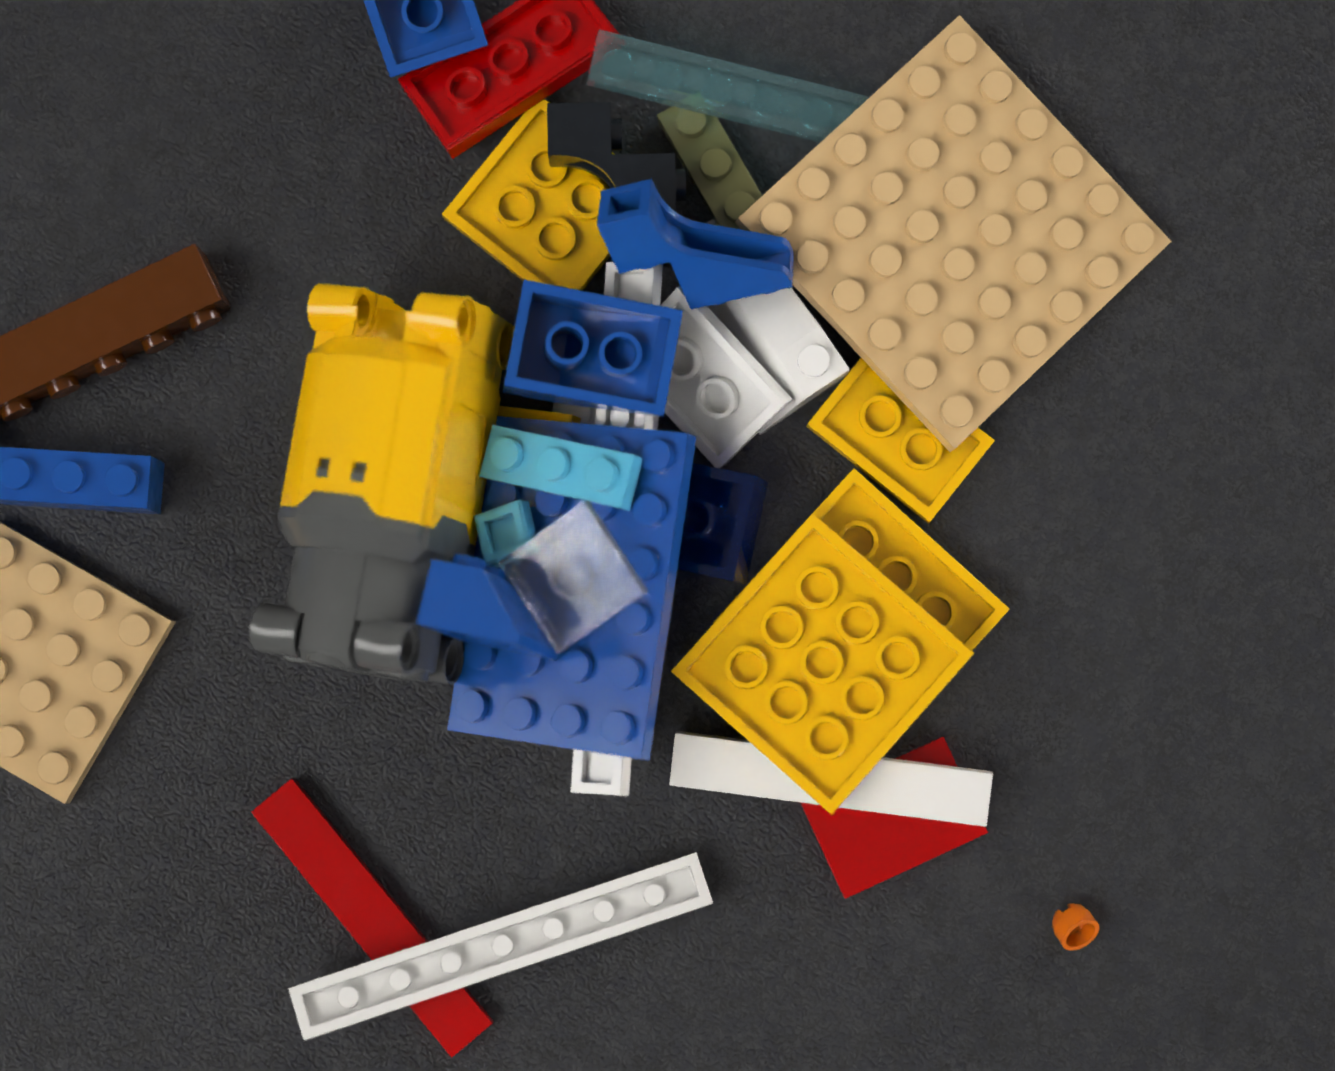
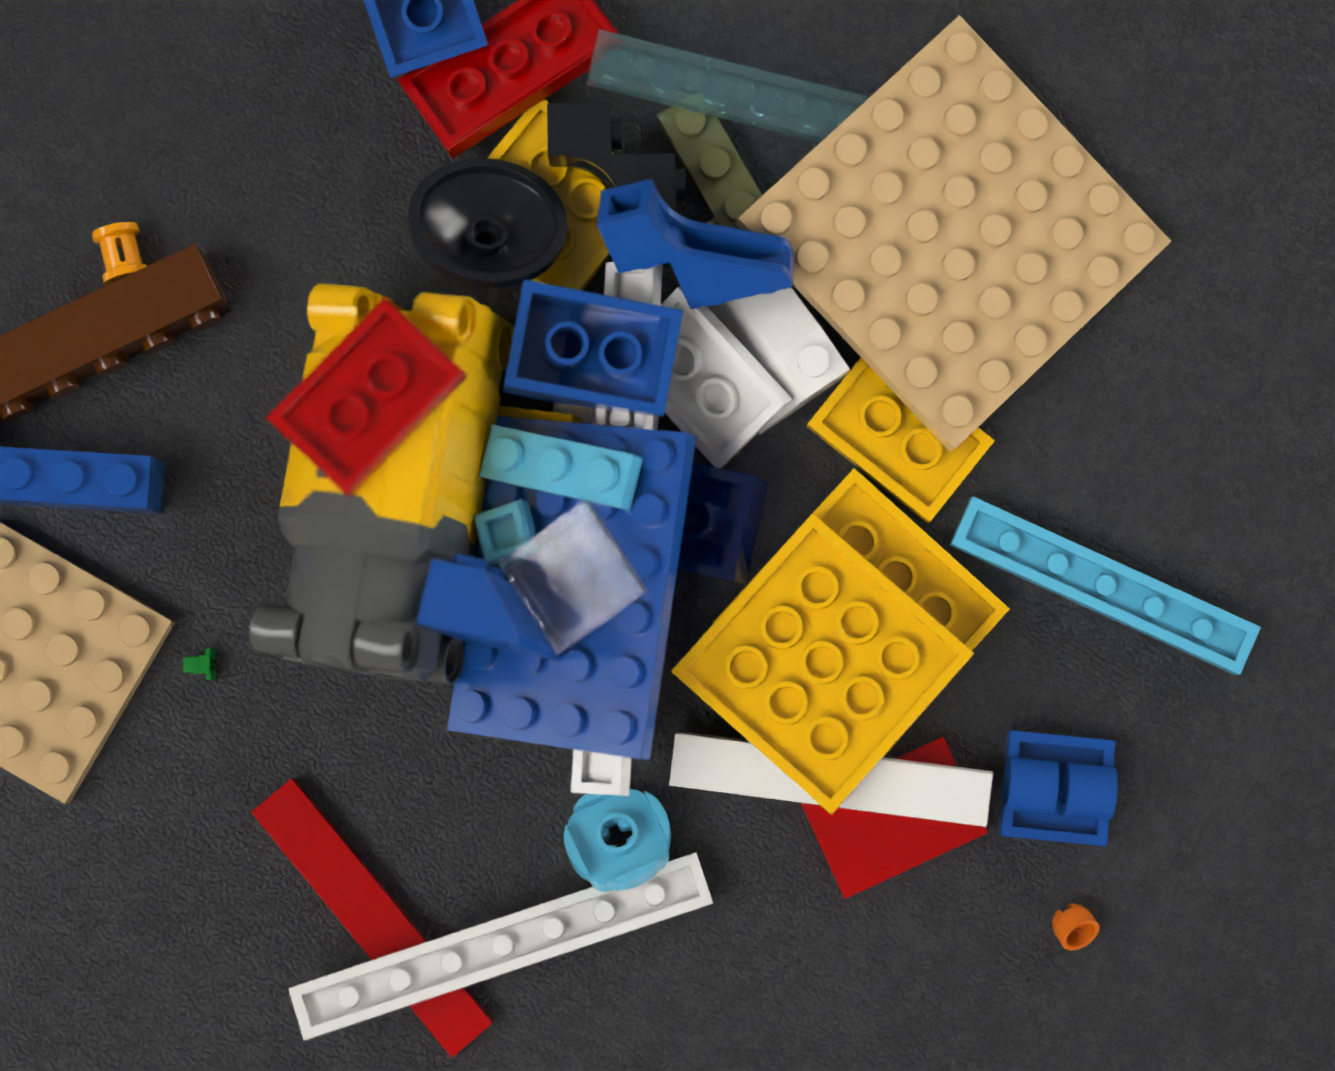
(111, 237): none -> light orange bush
(202, 664): none -> green piece
(366, 397): none -> red tile
(487, 223): none -> black dish
(613, 866): none -> medium azure plate
(1058, 788): none -> blue plate
(1105, 586): none -> medium azure plate

